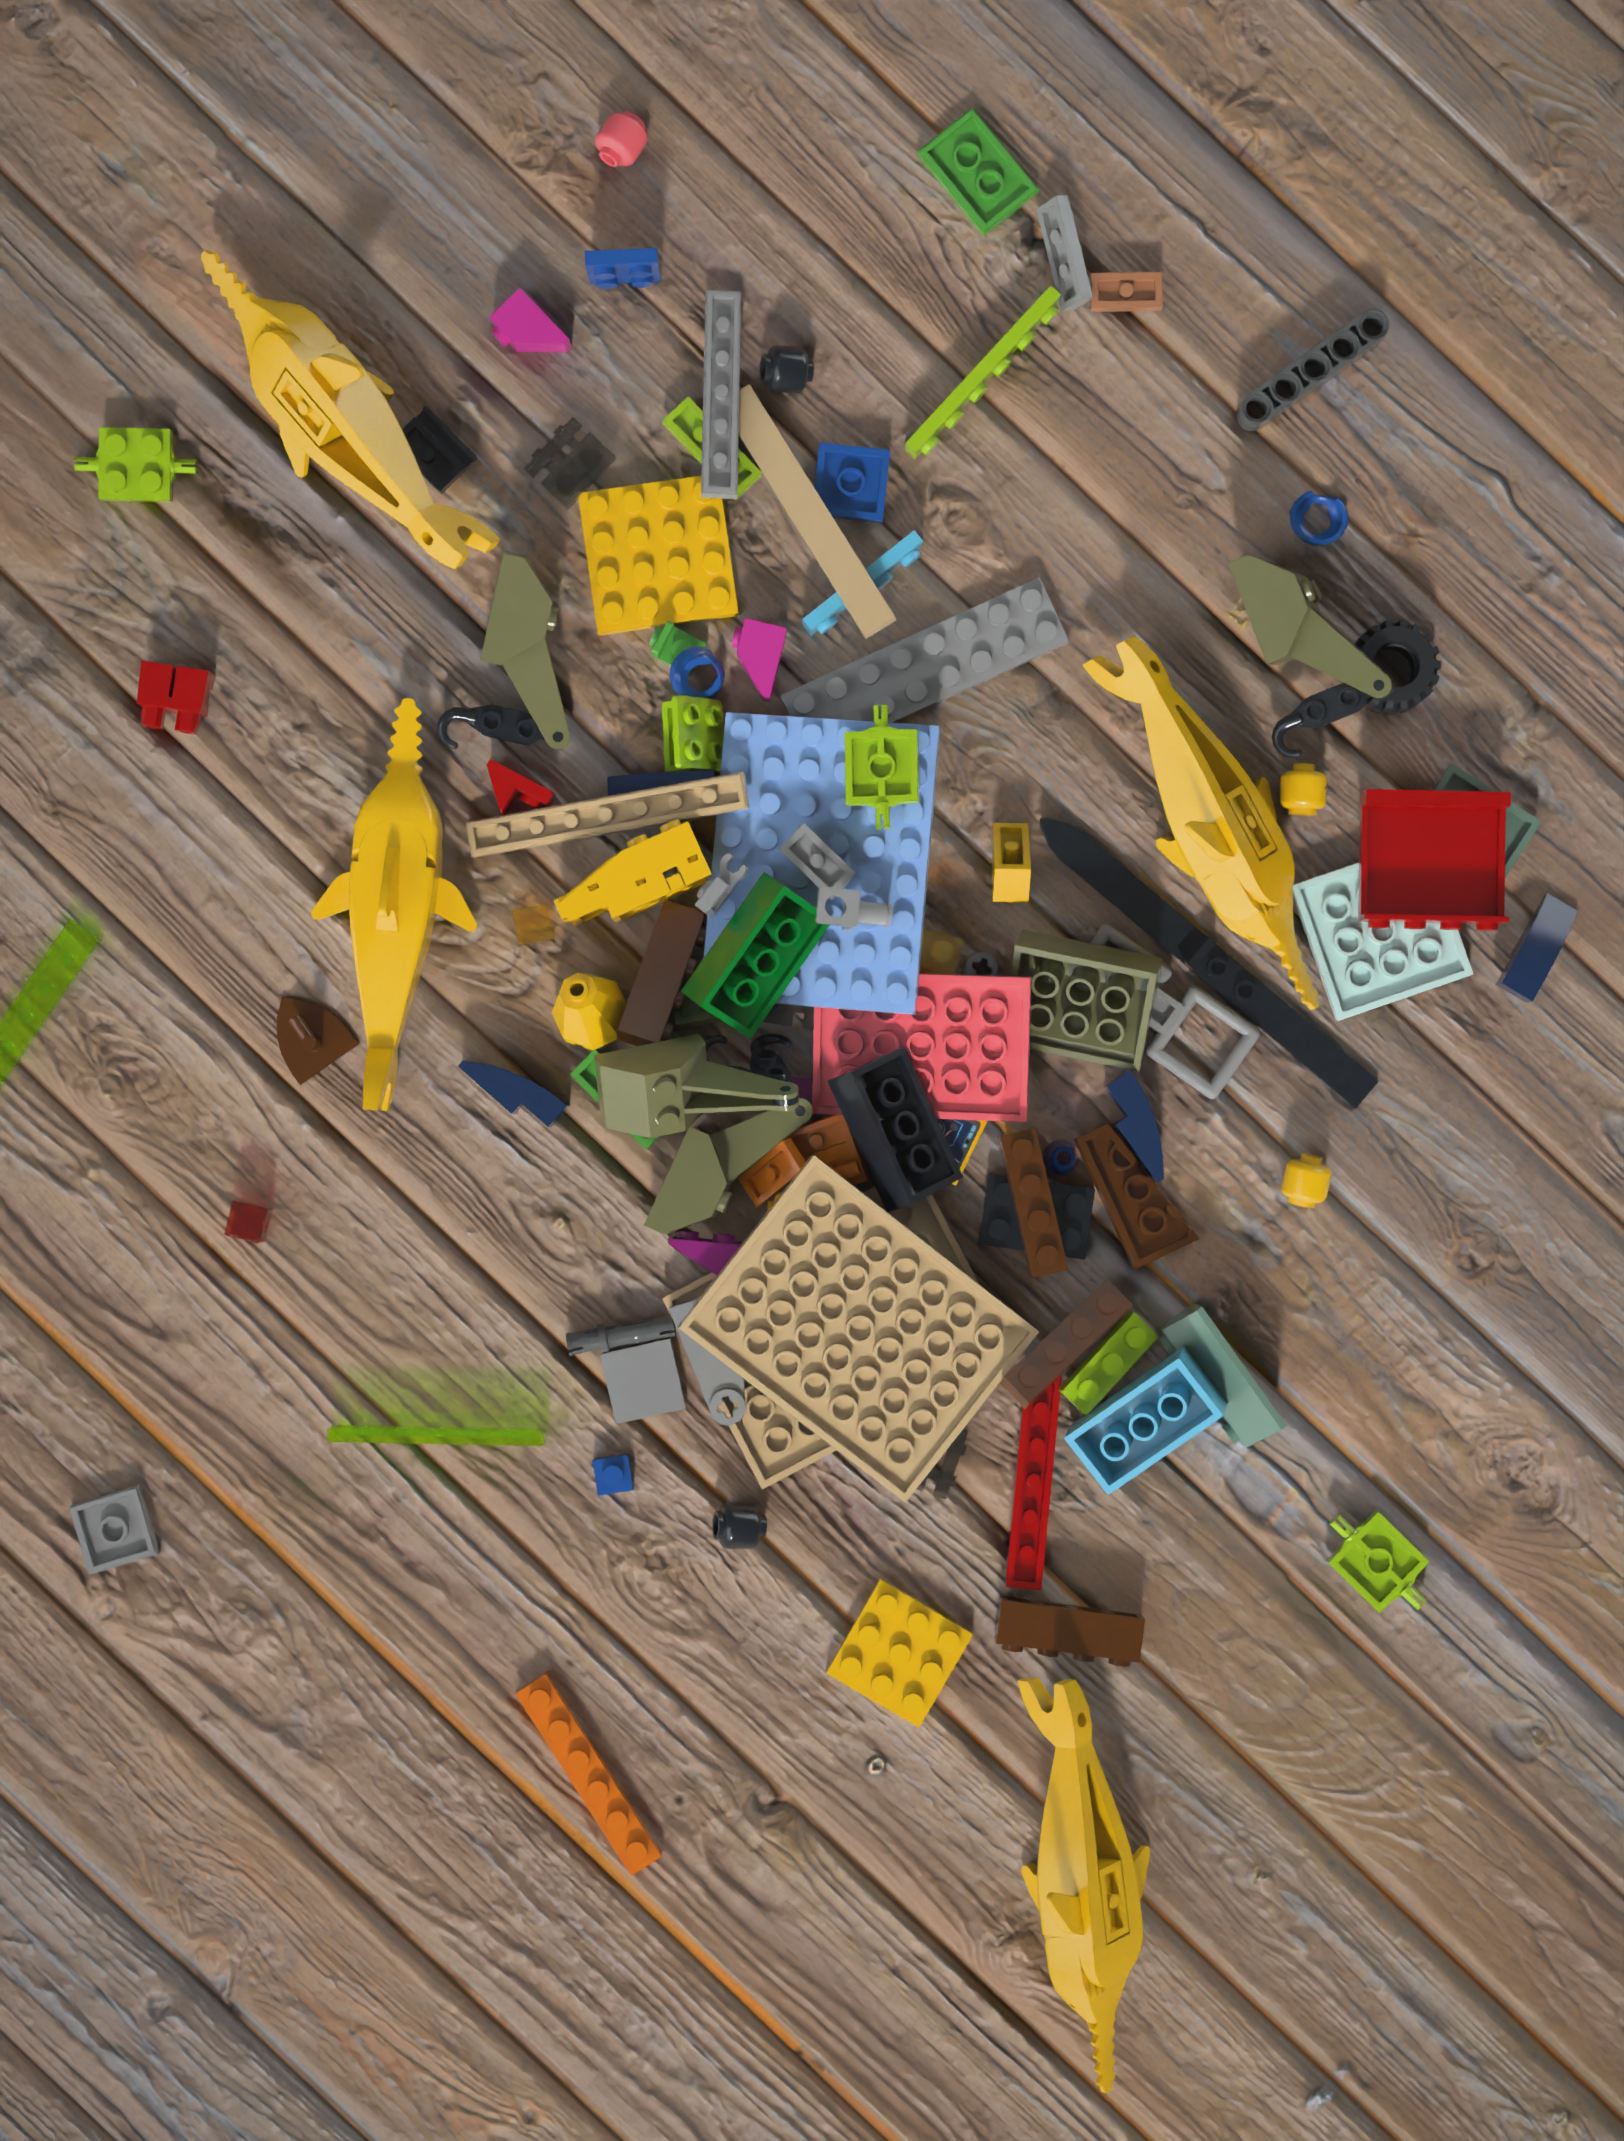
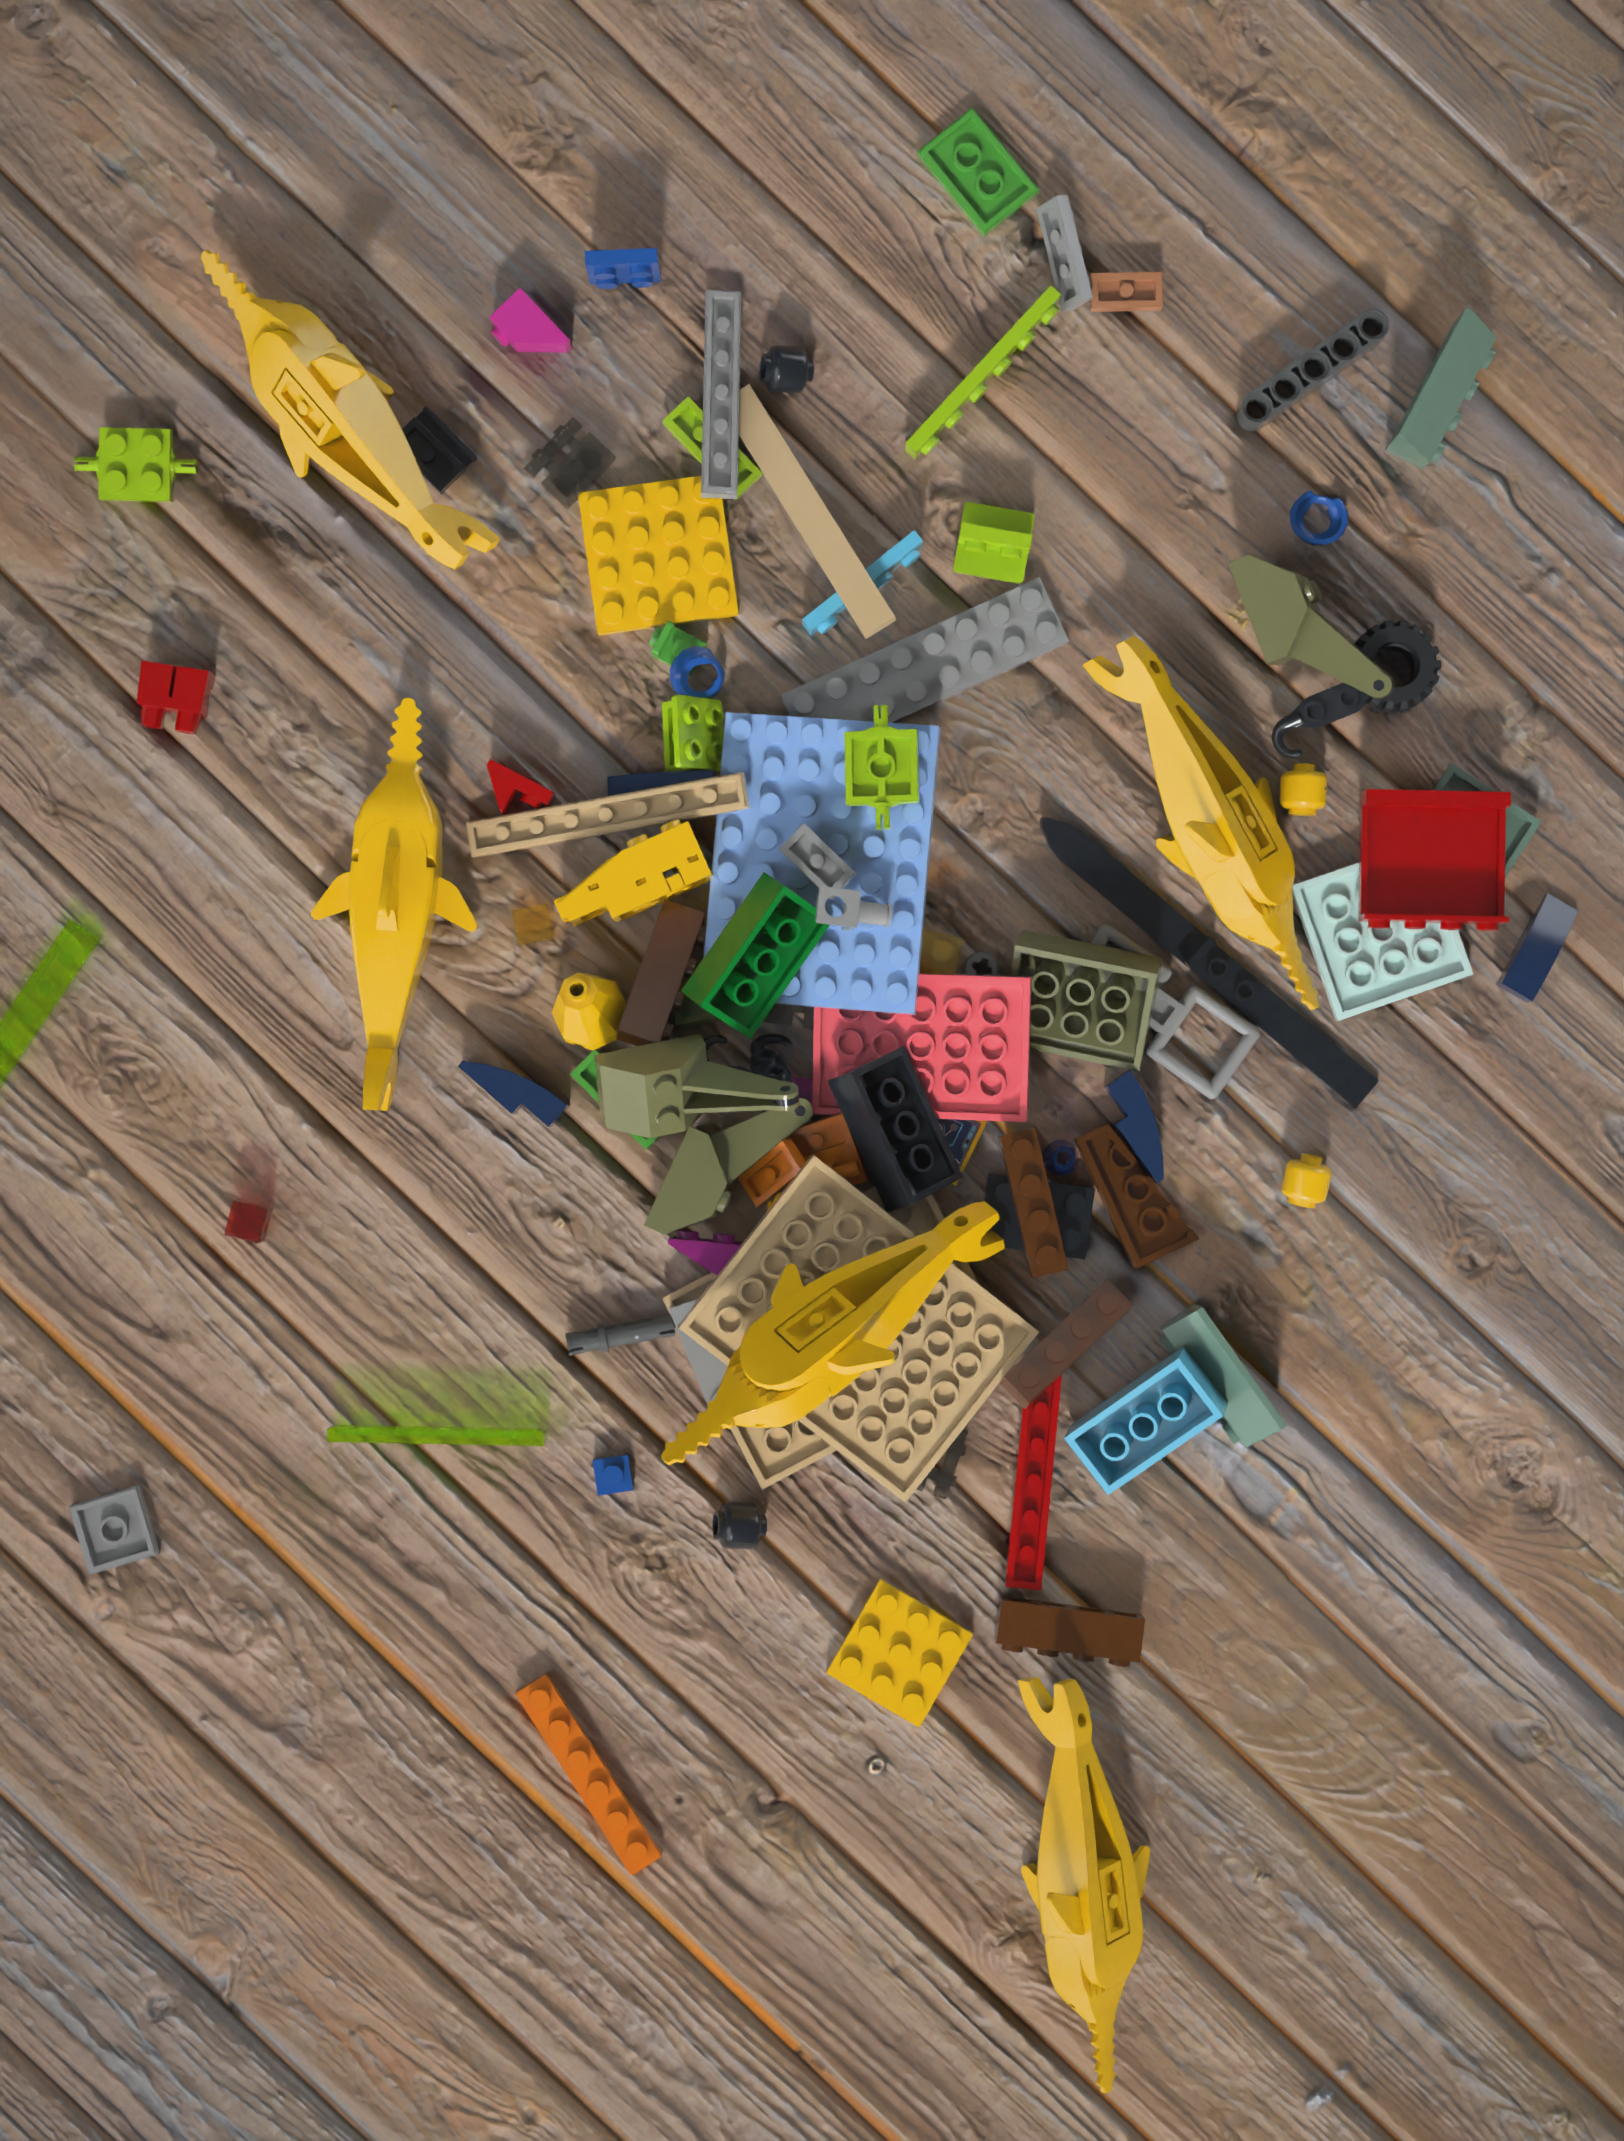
(310, 1038): reddish brown shield -> none
(518, 642): olive slope -> none
(621, 139): coral head -> none
(643, 1381): light grey tile -> none
(716, 892): light grey plate -> none
(760, 653): dark pink slope -> none
(833, 1329): none -> yellow animal
(852, 481): blue plate -> none
(993, 542): none -> lime bracket
(1010, 862): yellow slope -> none
(1108, 1363): lime plate -> none
(1378, 1561): lime plate -> none
(1443, 390): none -> sand green slope

